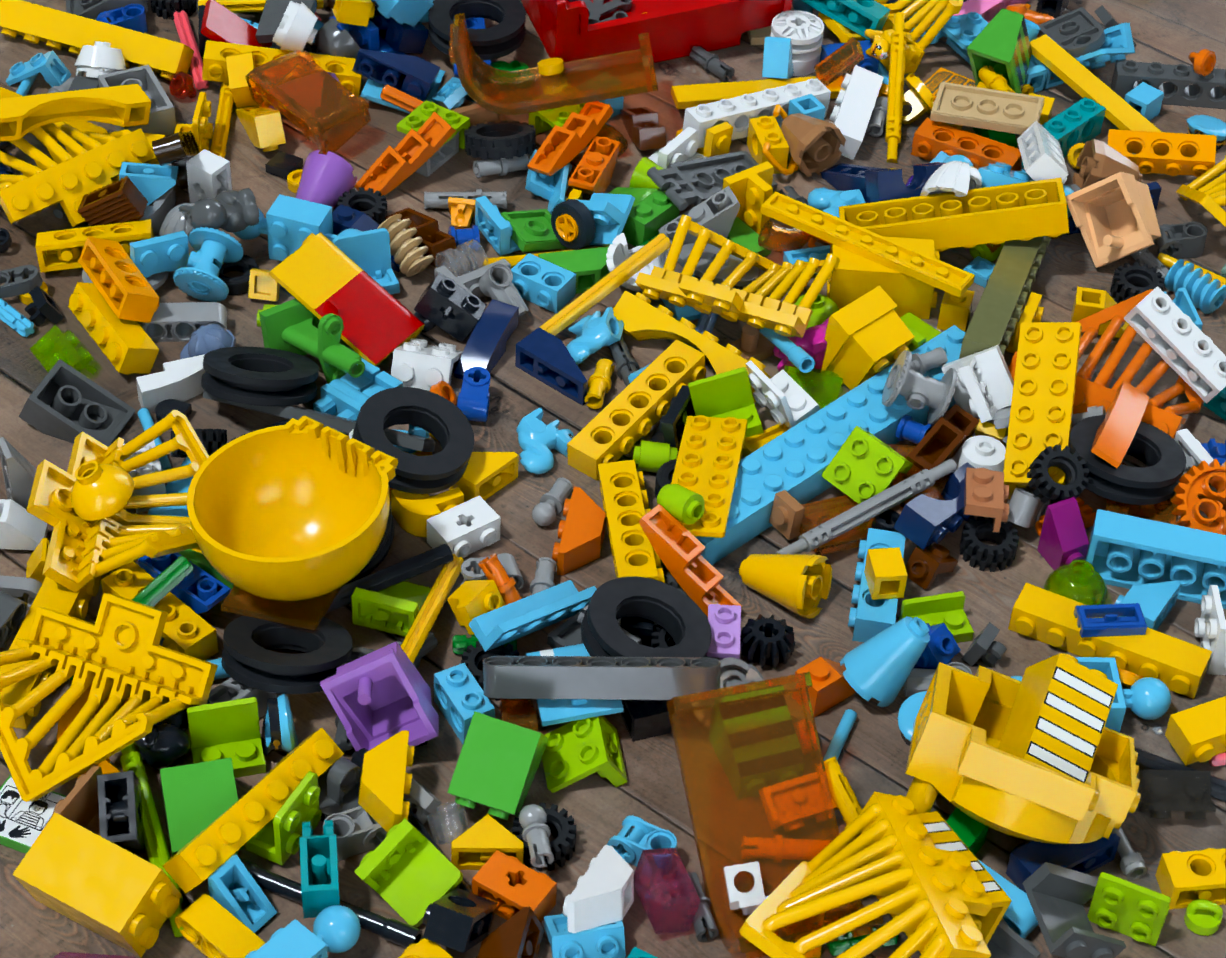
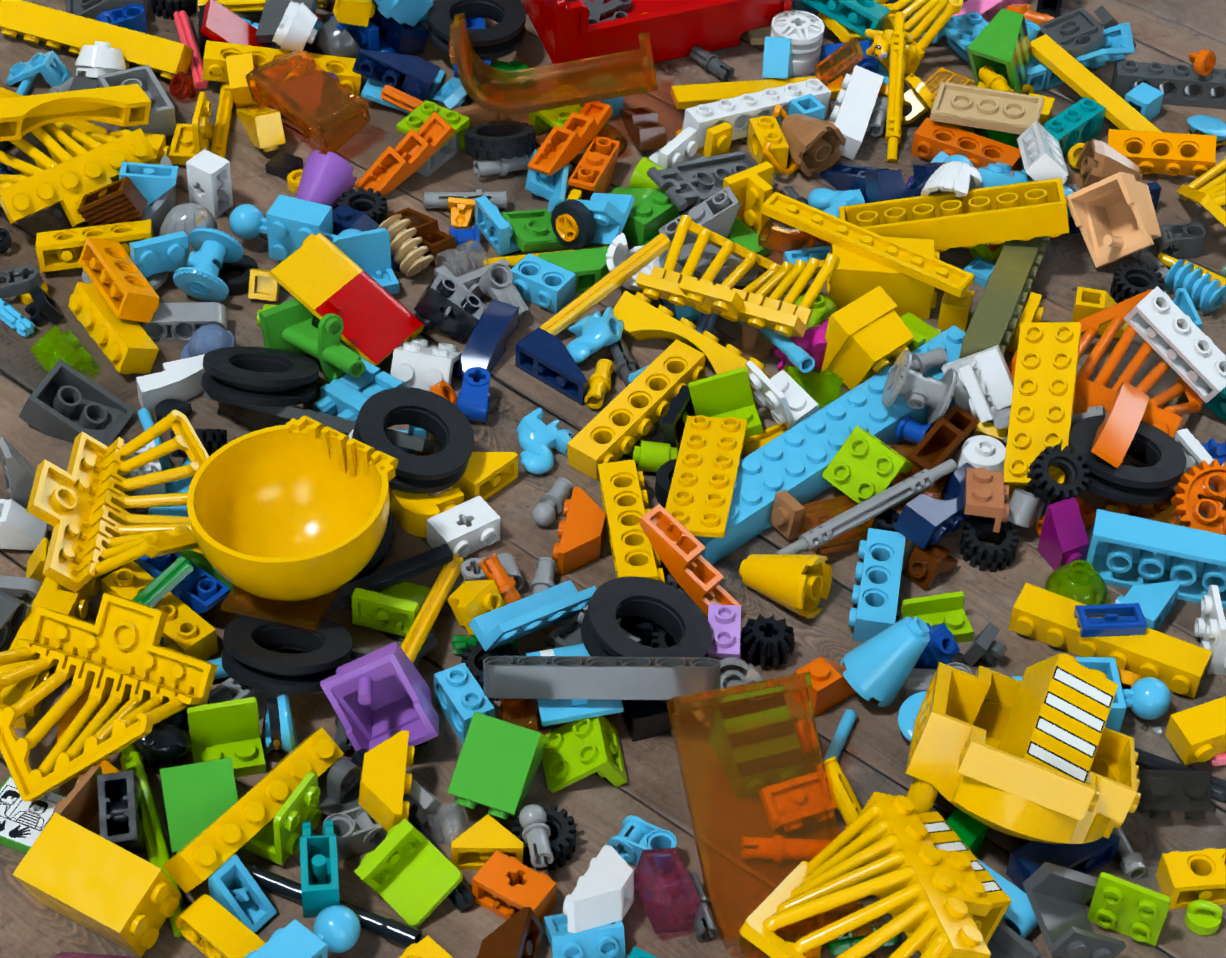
(100, 490): yellow piece -> none
(176, 150): dark brown beam -> none
(228, 211): dark grey animal -> none
(459, 920): black brick -> none
(550, 66): yellow tile -> none
(681, 503): lime brick -> none
(746, 901): white bracket -> none
(885, 573): yellow brick -> none

